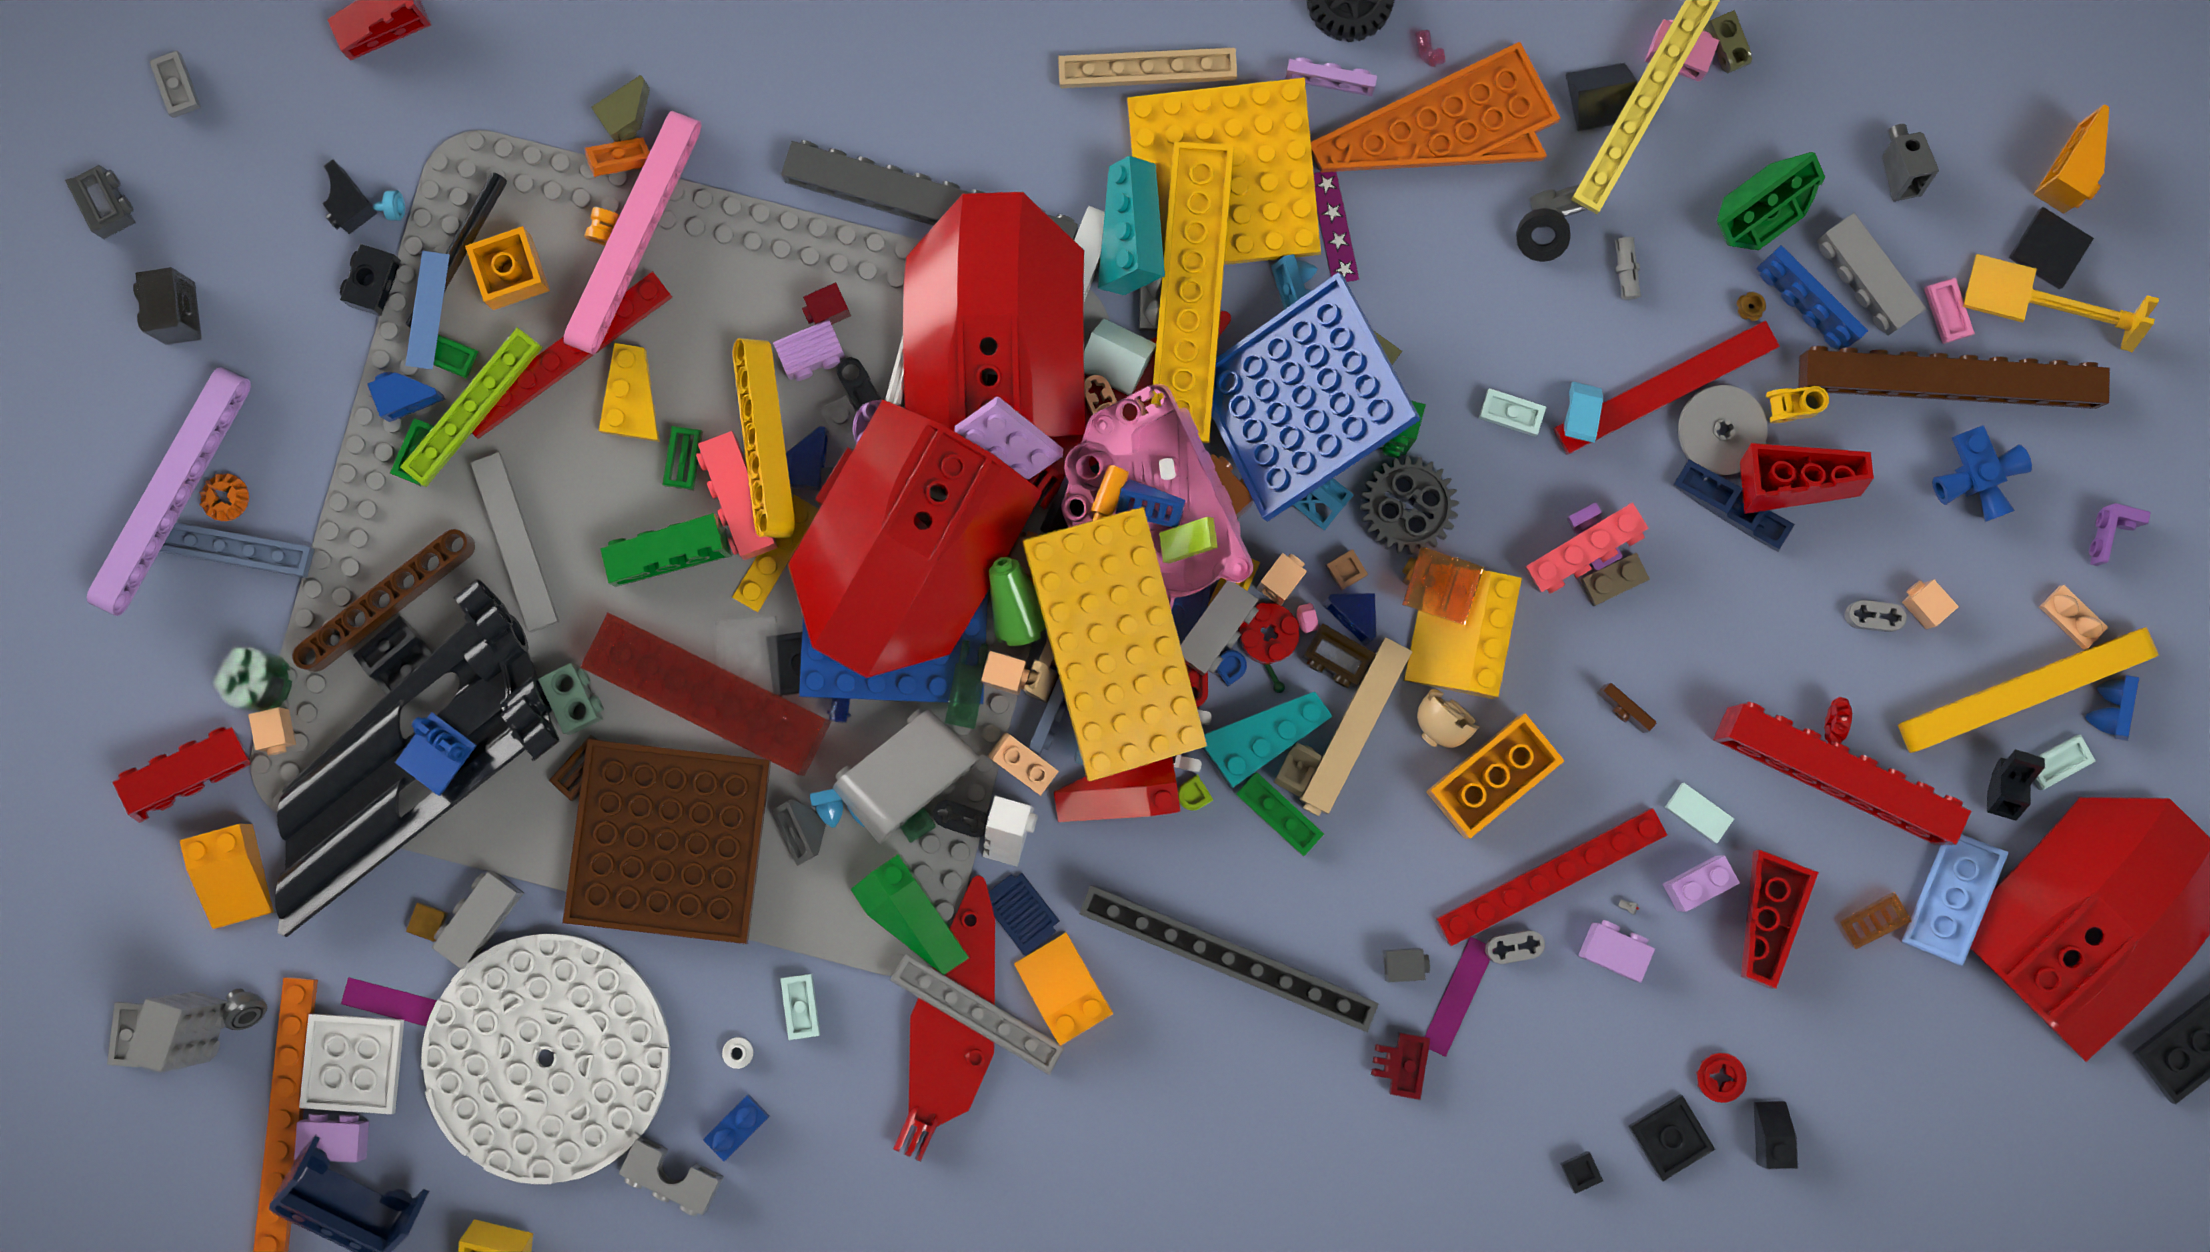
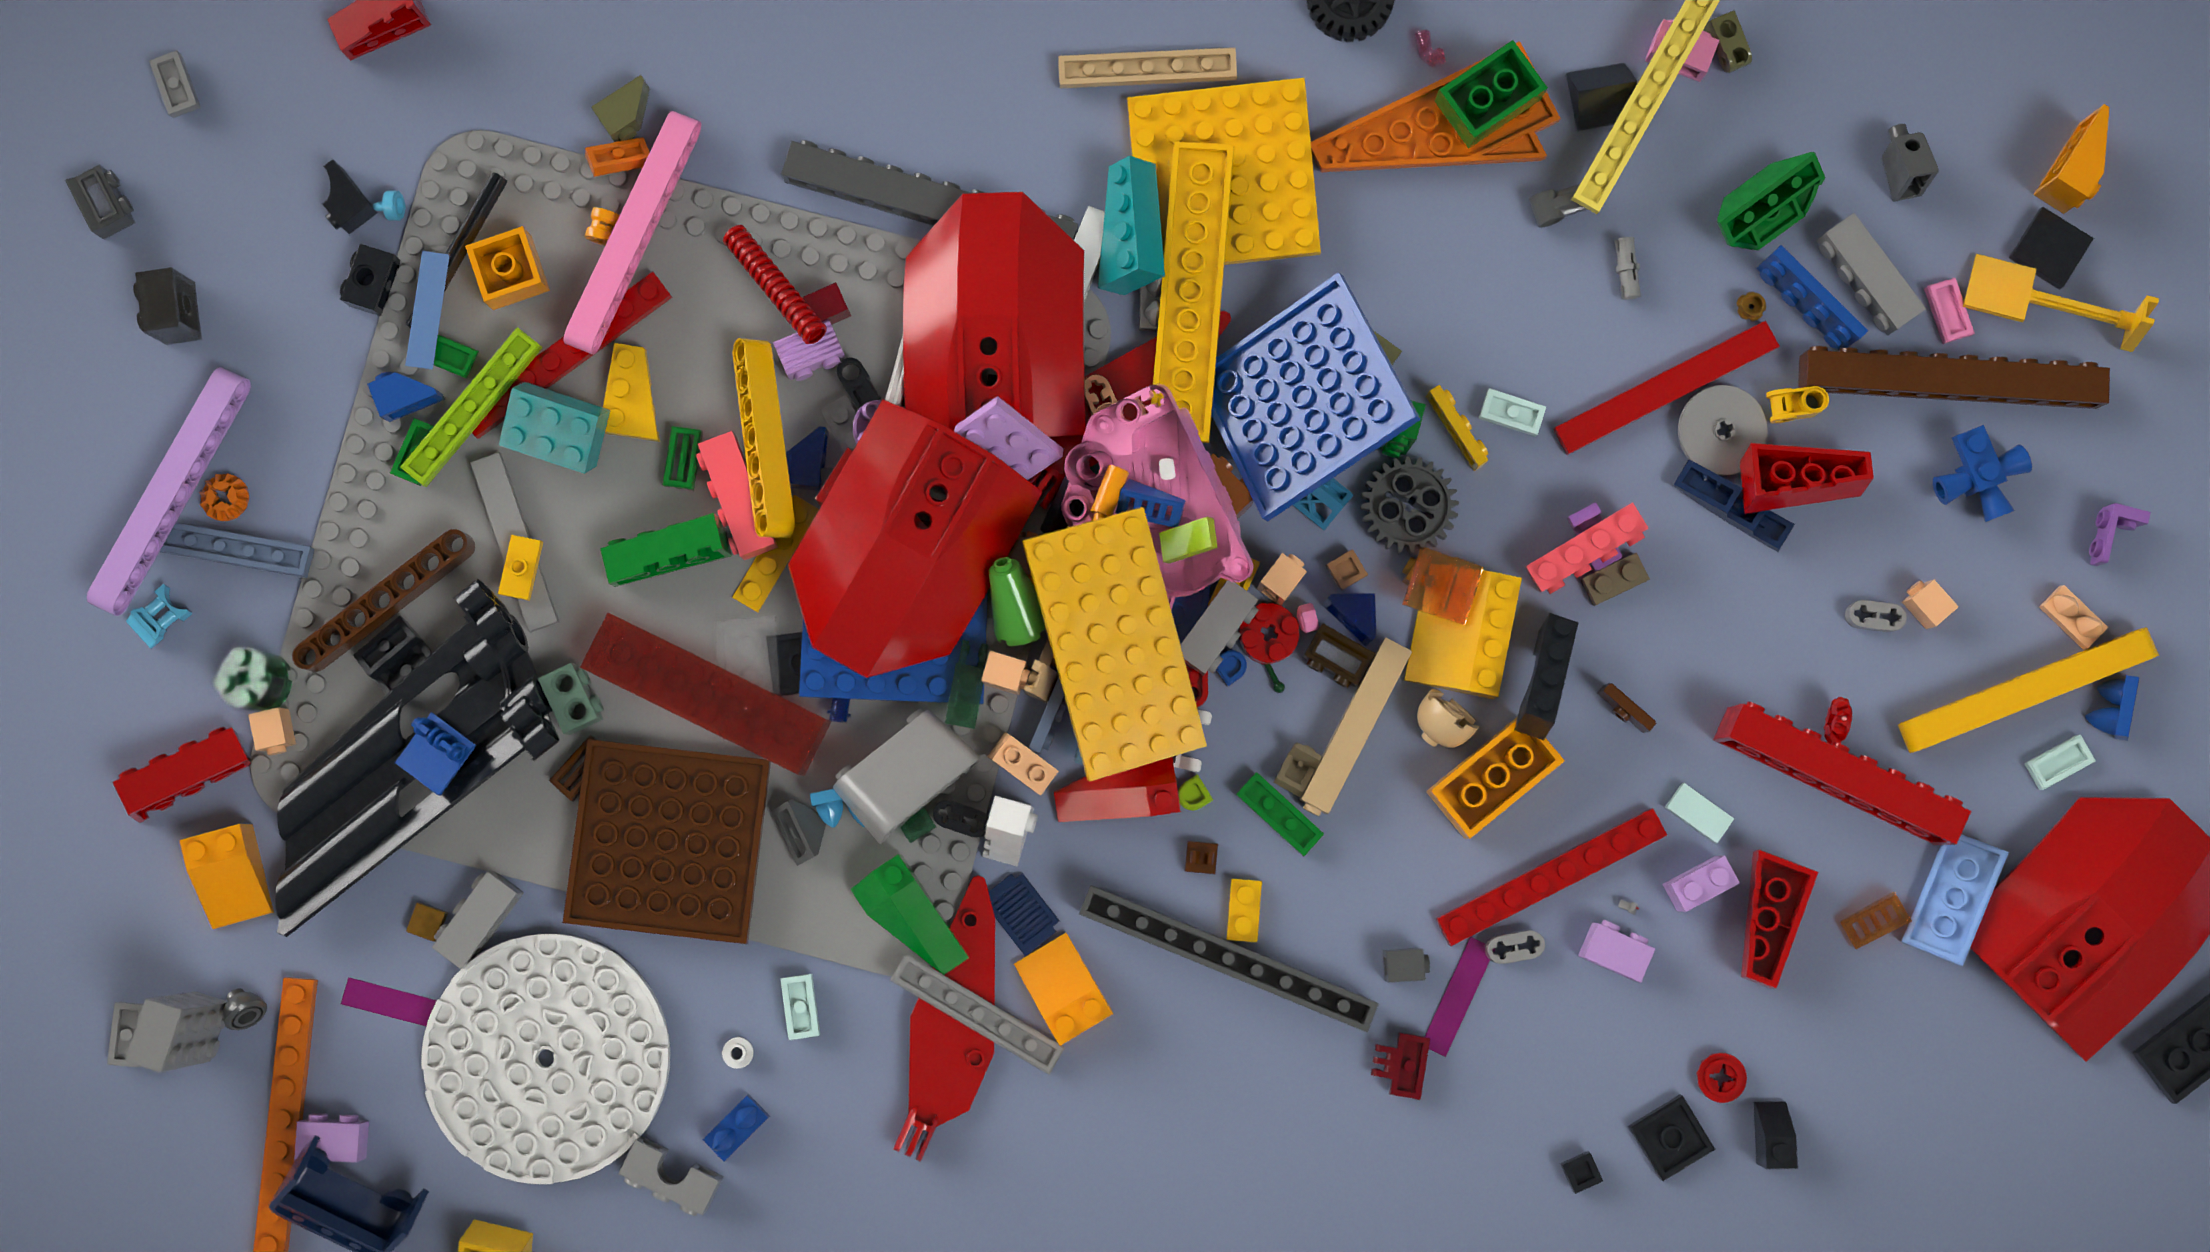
(149, 628): none -> medium azure piece
(351, 1063): white plate -> none
(520, 567): none -> yellow plate
(554, 427): none -> teal brick
(774, 284): none -> red piece
(1117, 356): light aqua slope -> none
(1201, 857): none -> reddish brown tile
(1244, 910): none -> yellow plate
(1256, 740): teal wedge -> none
(1290, 276): dark azure tile -> none
(1332, 76): lavender plate -> none
(1334, 226): magenta sticker -> none
(1458, 427): none -> yellow plate
(1490, 94): none -> green brick
(1538, 218): black tyre -> none
(1545, 689): none -> black arch
(1583, 412): medium azure slope -> none
(2011, 784): black brick -> none

